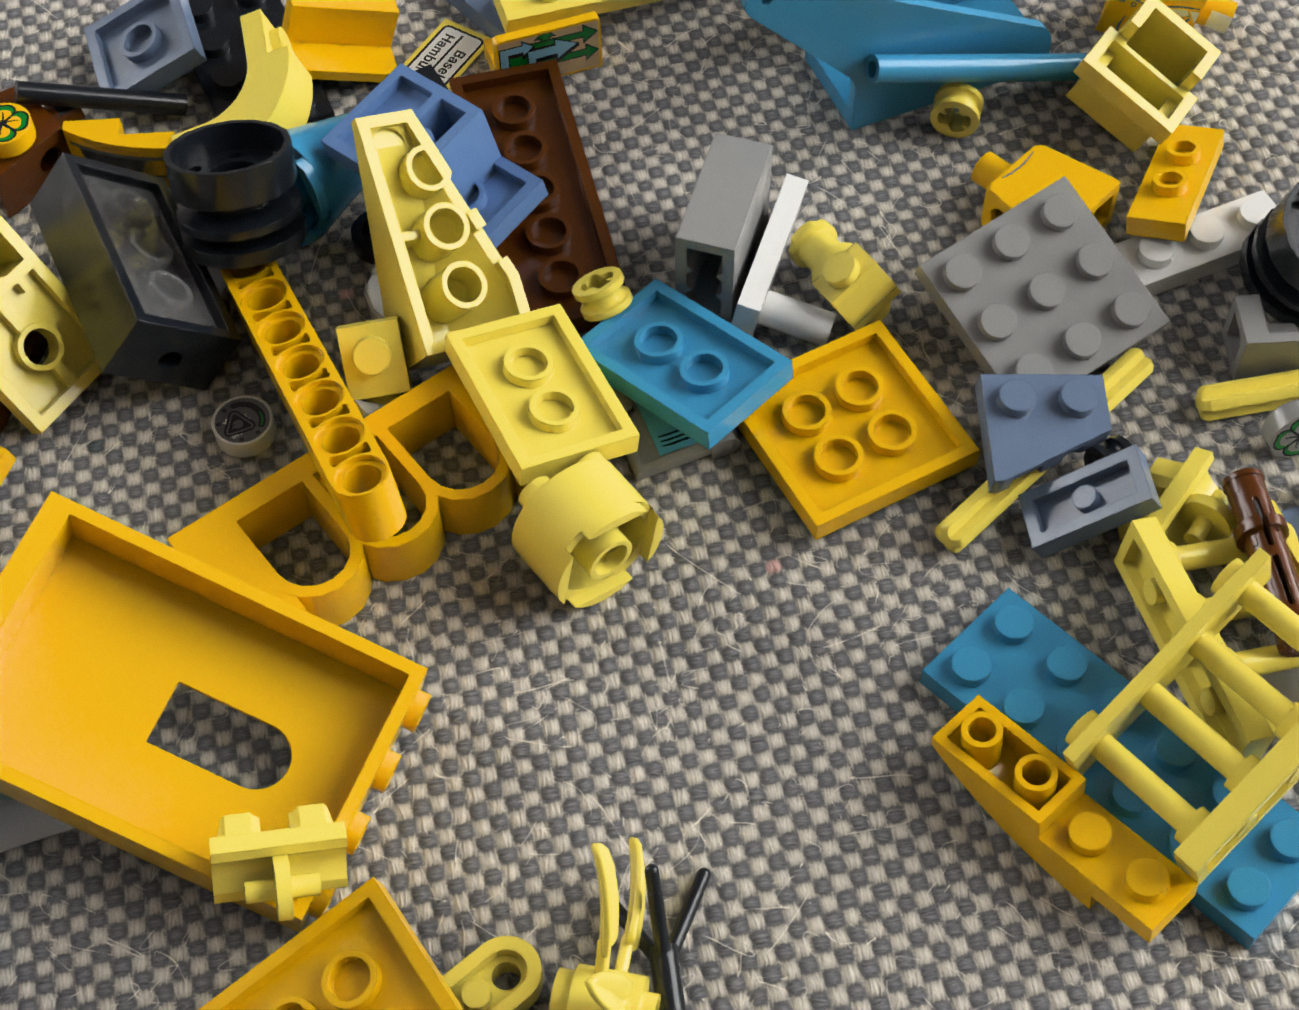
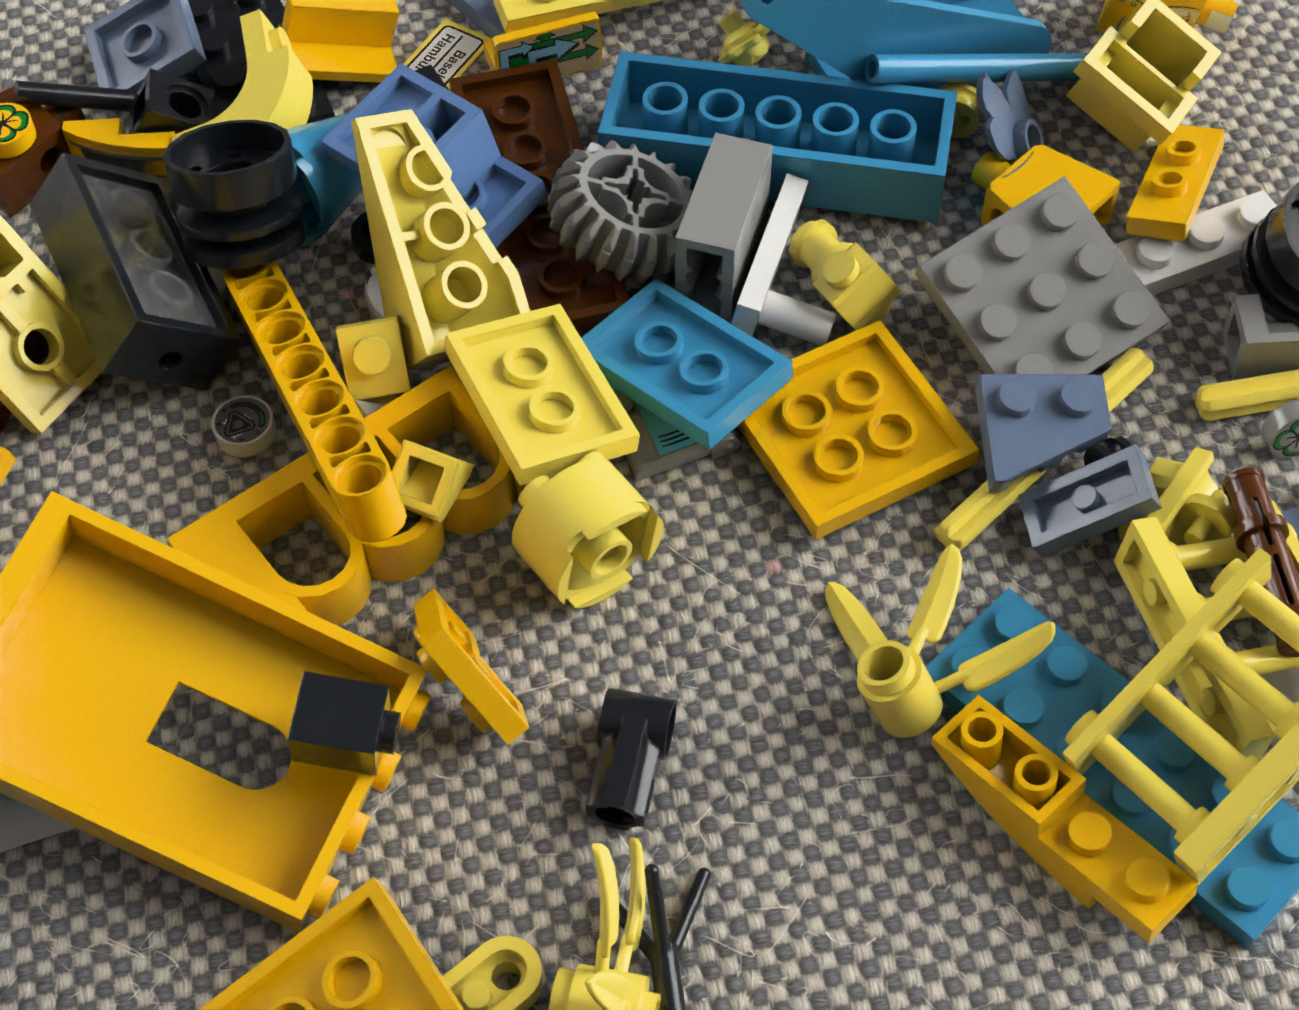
(169, 104): none -> black brick
(280, 861): light yellow hips -> none
(343, 723): none -> black brick
(429, 479): none -> light yellow slope
(453, 653): none -> yellow plate
(602, 294): light yellow bush -> none
(619, 210): none -> light grey gear
(632, 739): none -> black piece
(744, 40): none -> light yellow plant
(853, 140): none -> dark azure brick
(894, 675): none -> light yellow plant
(1008, 117): none -> sand blue plate

